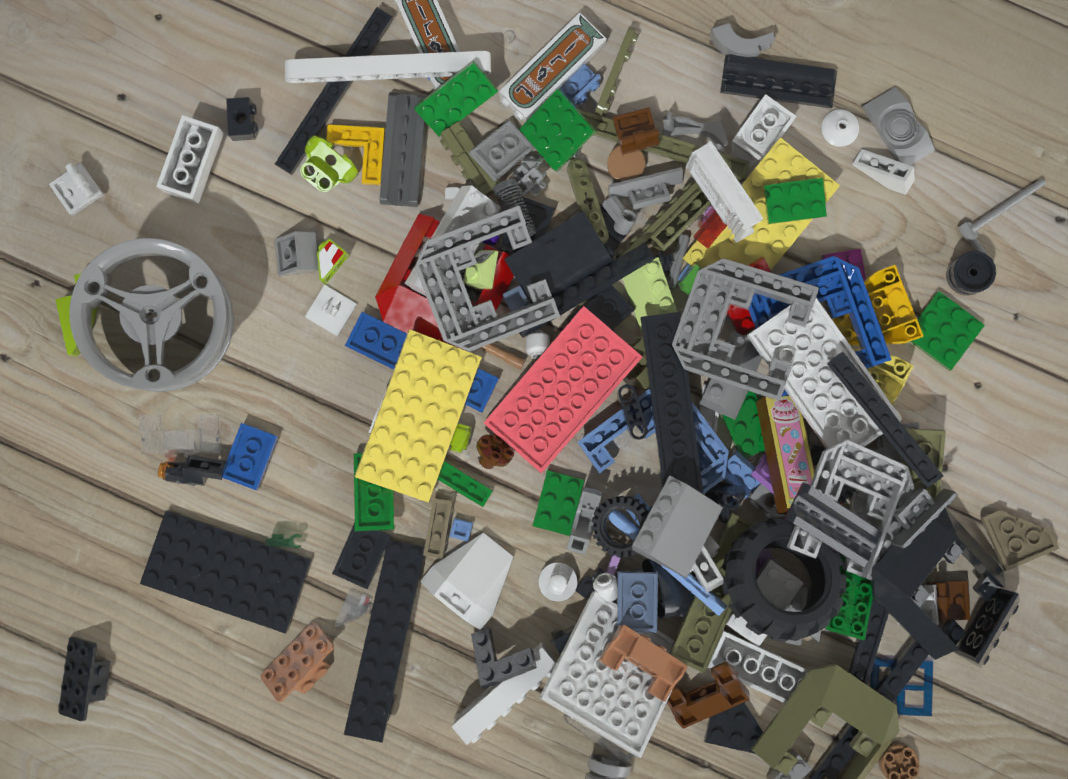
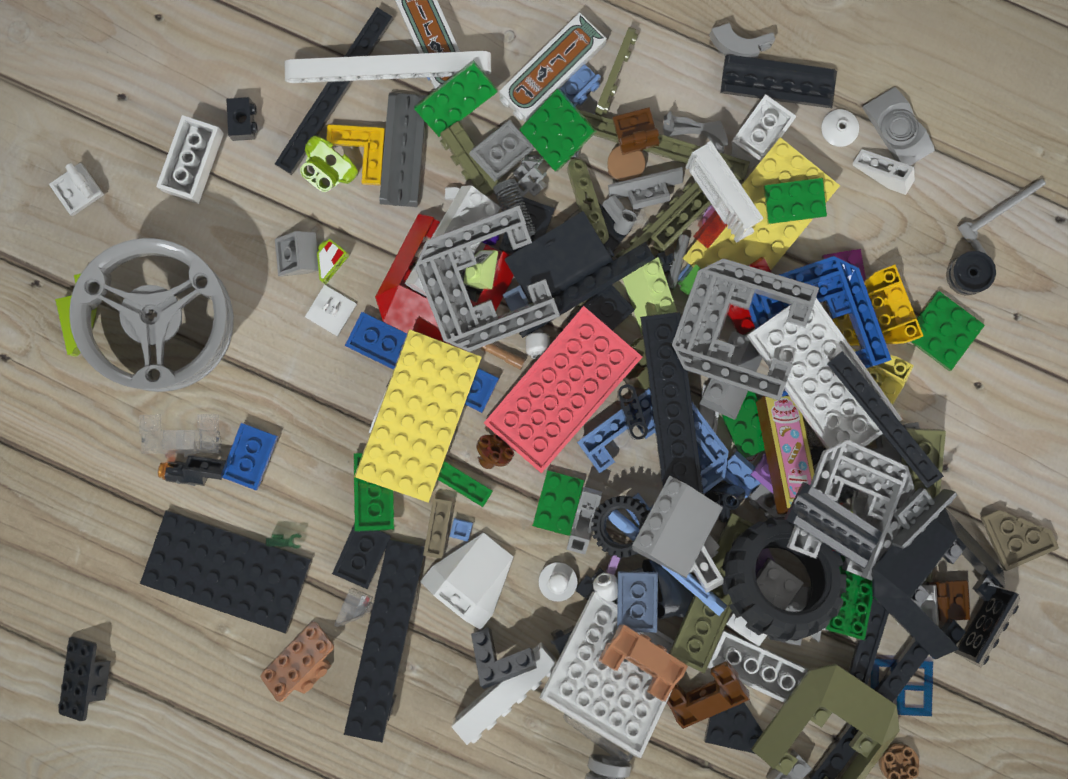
(460, 438): lime brick -> none

